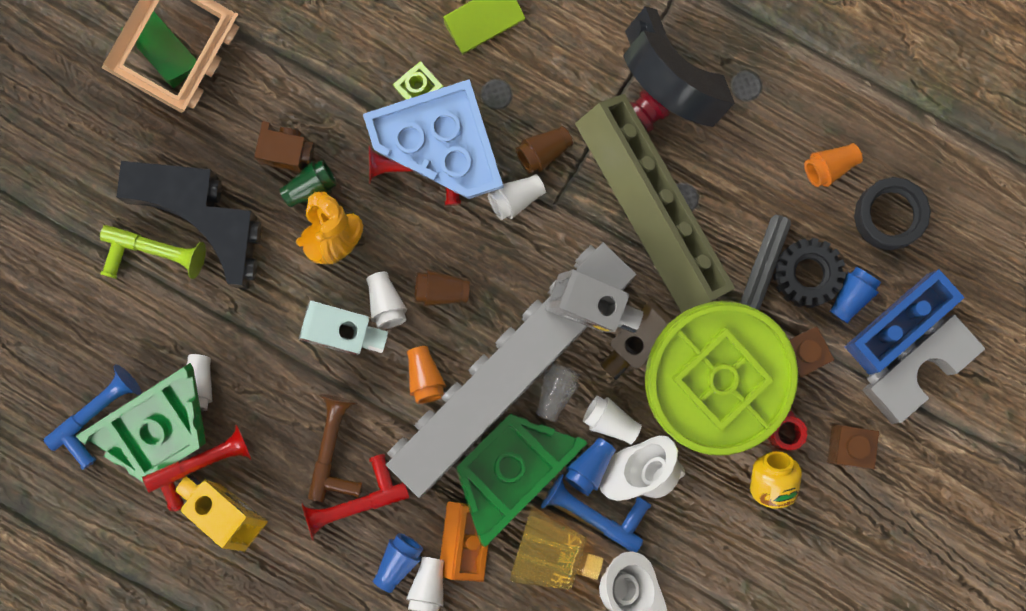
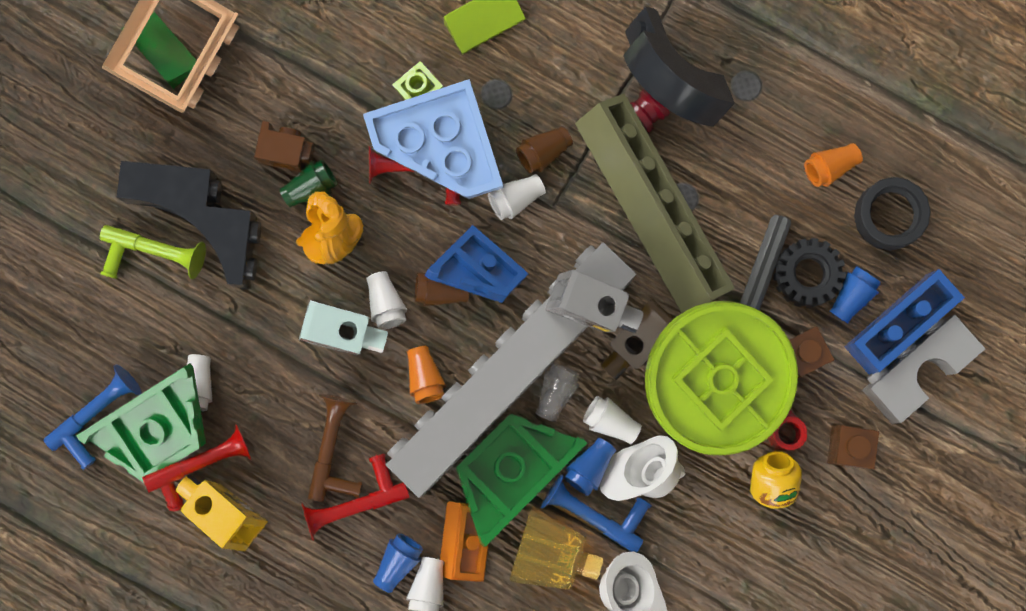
(478, 267): none -> blue wing

